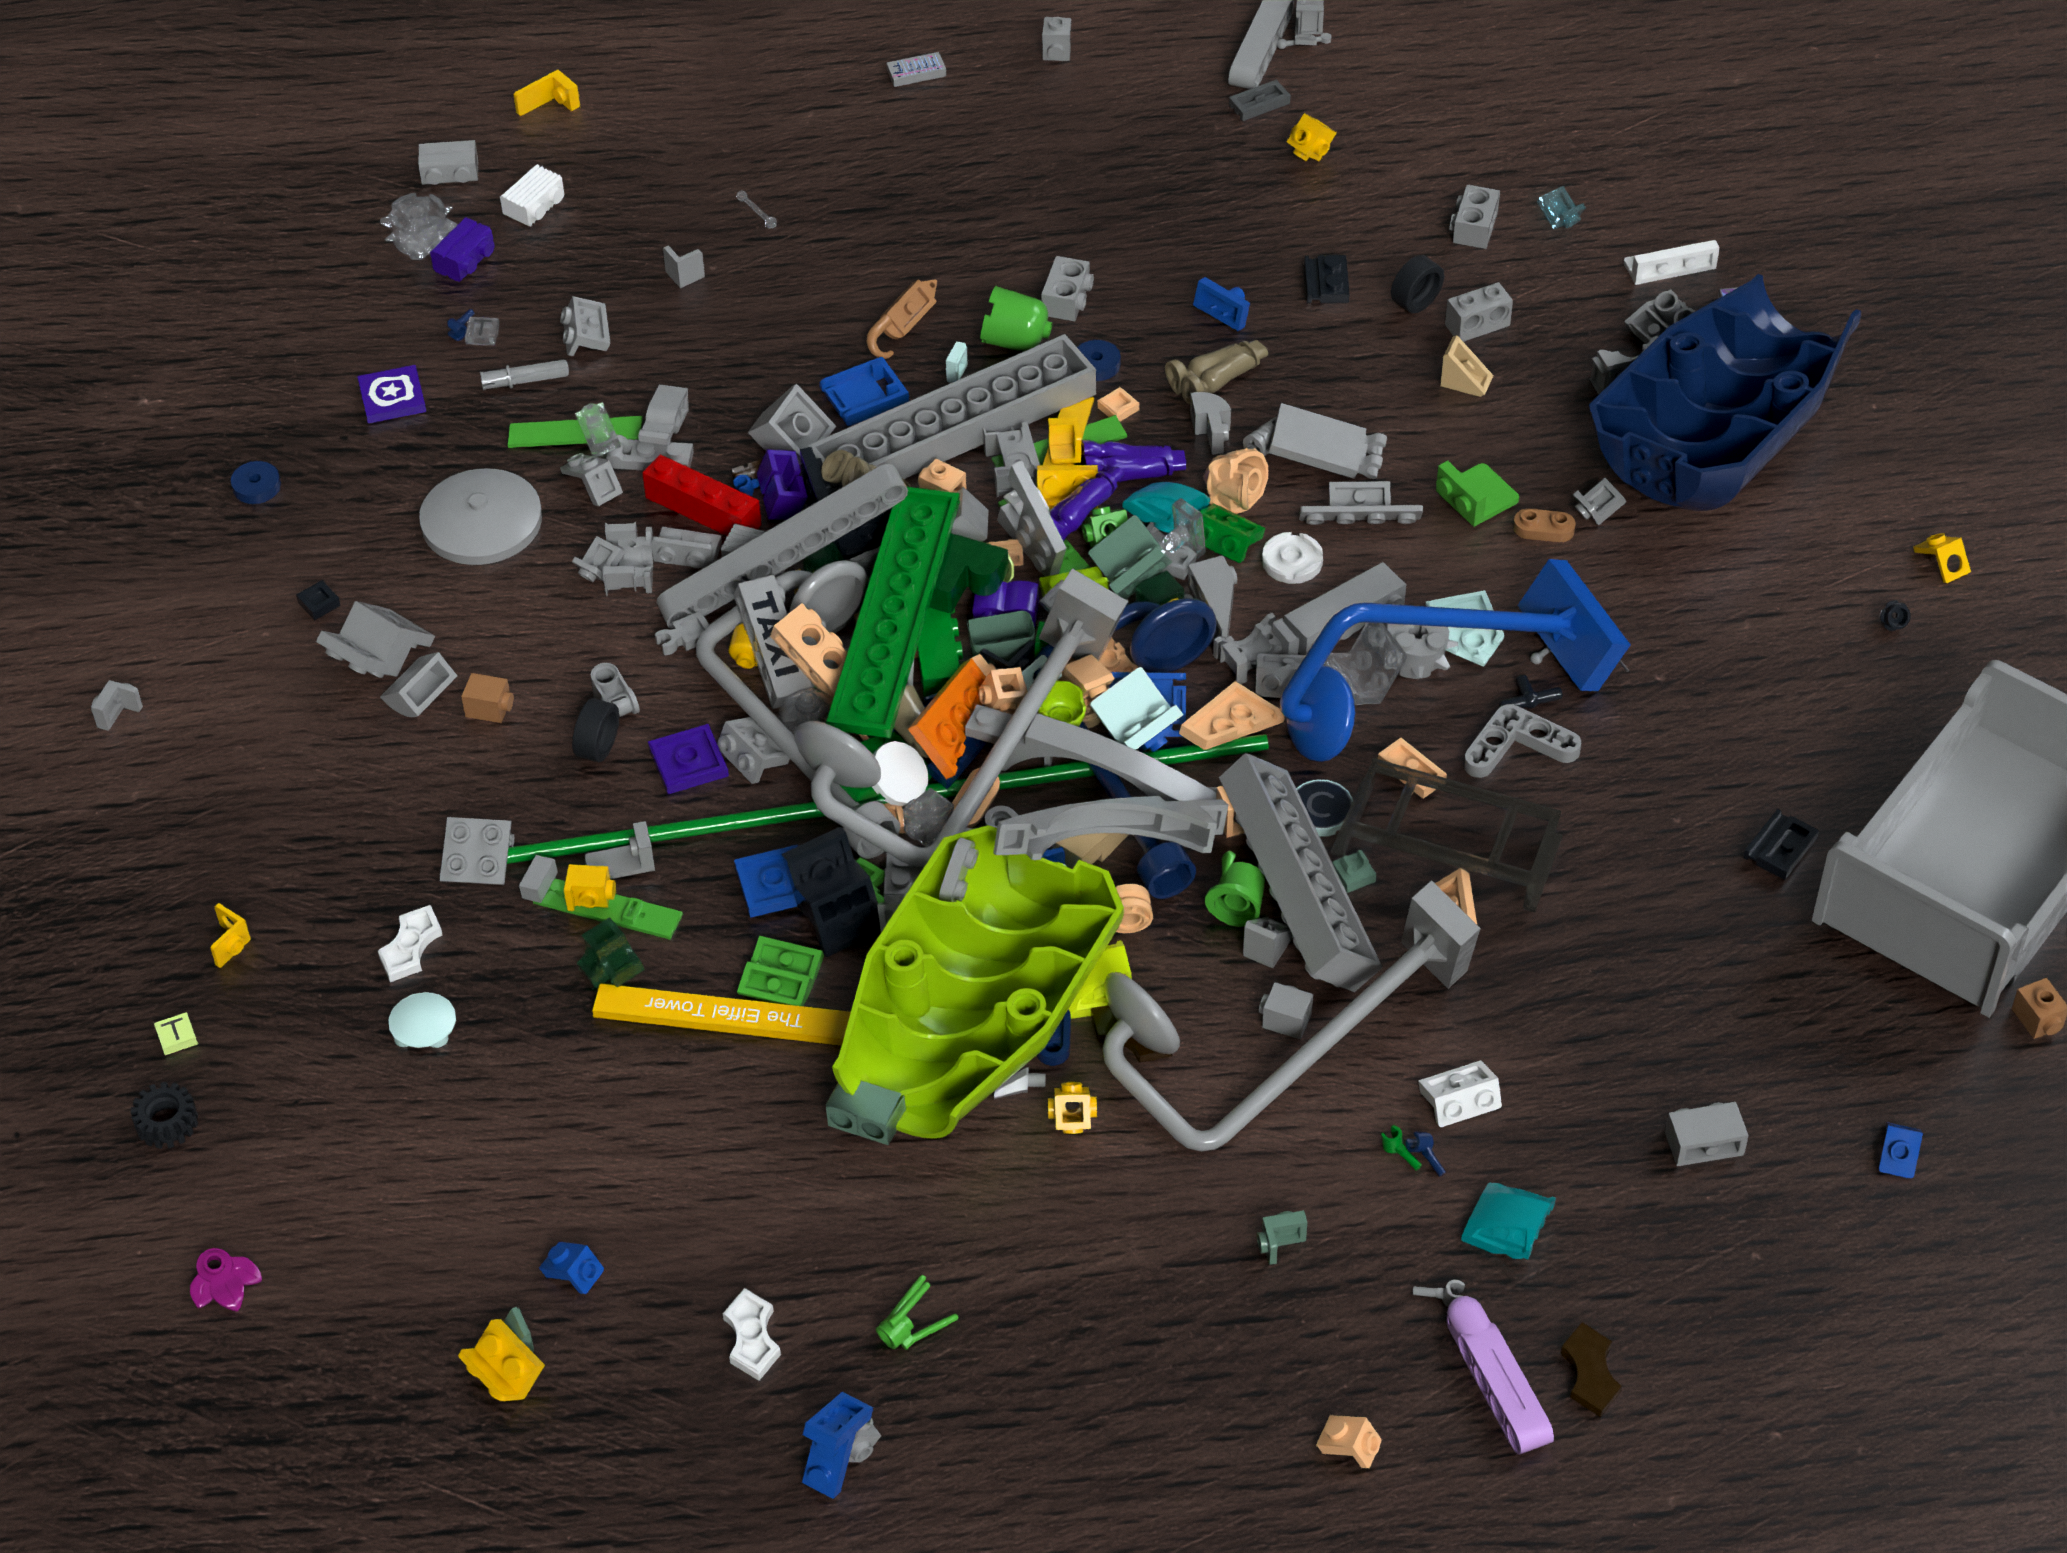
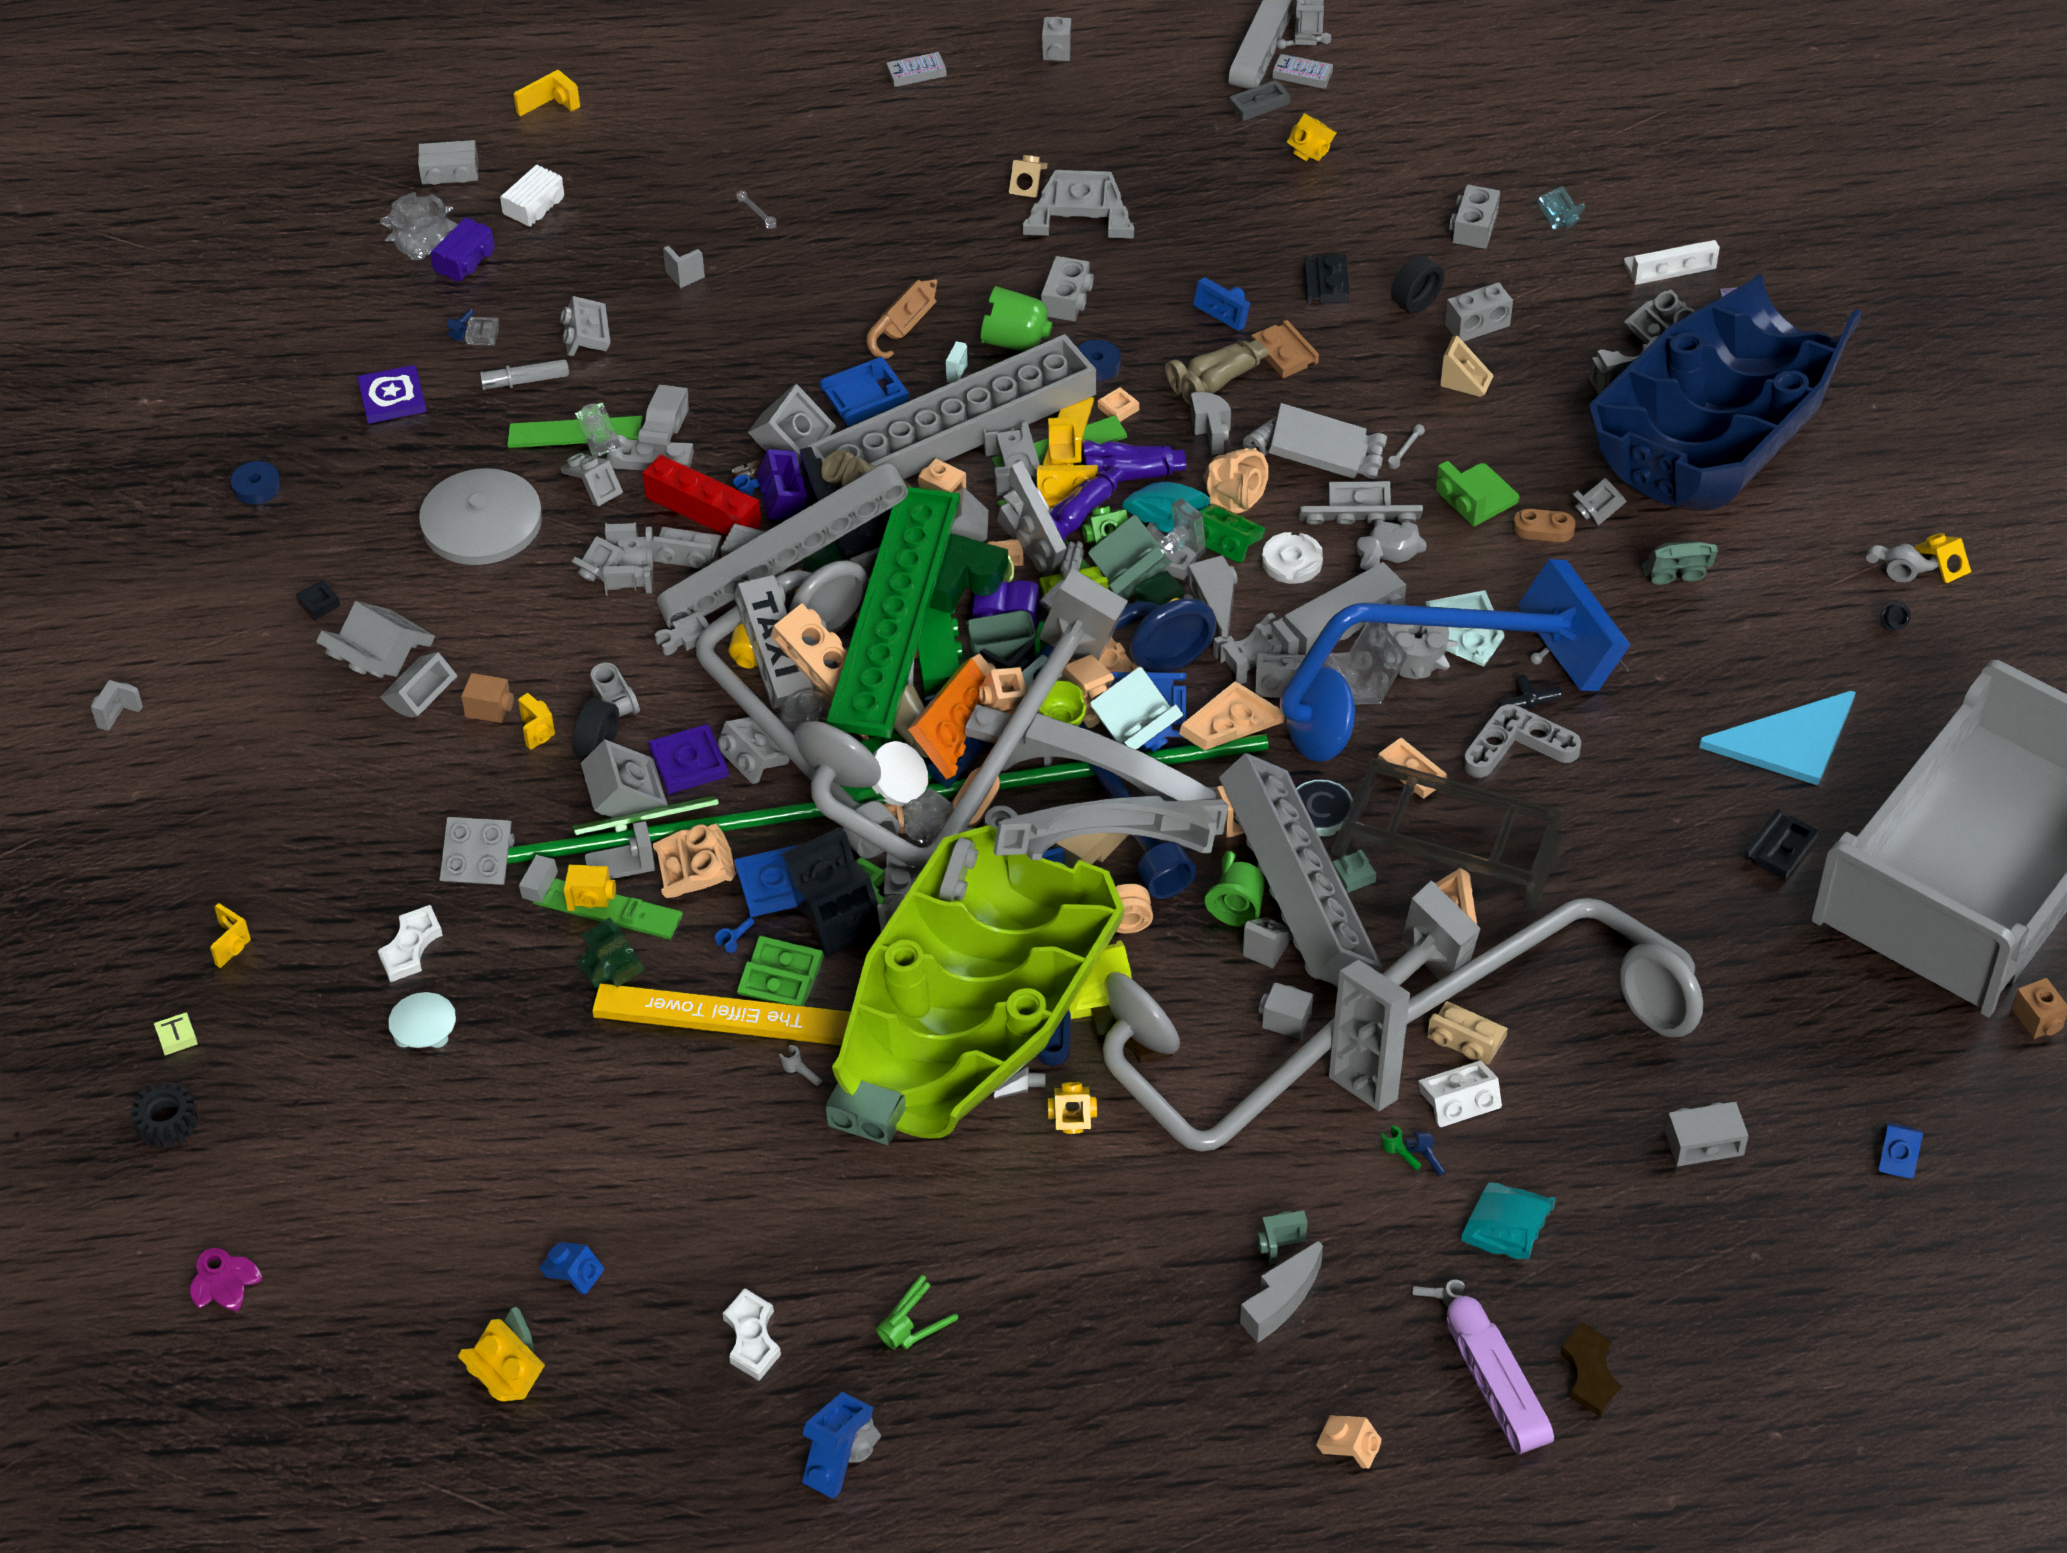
(538, 721): none -> yellow bracket
(619, 822): none -> bright green piece
(621, 780): none -> light grey slope
(694, 860): none -> light nougat slope
(727, 934): none -> blue hand
(795, 1064): none -> light grey hand
(1028, 165): none -> tan bracket
(1072, 558): none -> light grey axle
(1080, 194): none -> light grey wing
(1281, 1293): none -> light grey slope
(1286, 349): none -> medium nougat plate
(1302, 71): none -> light grey tile
(1374, 1010): none -> light grey piece
(1390, 543): none -> light grey animal
(1394, 461): none -> light grey hinge
(1466, 1032): none -> tan bracket
(1685, 557): none -> sand green slope
(1789, 742): none -> medium azure tile
(1901, 561): none -> light grey piece

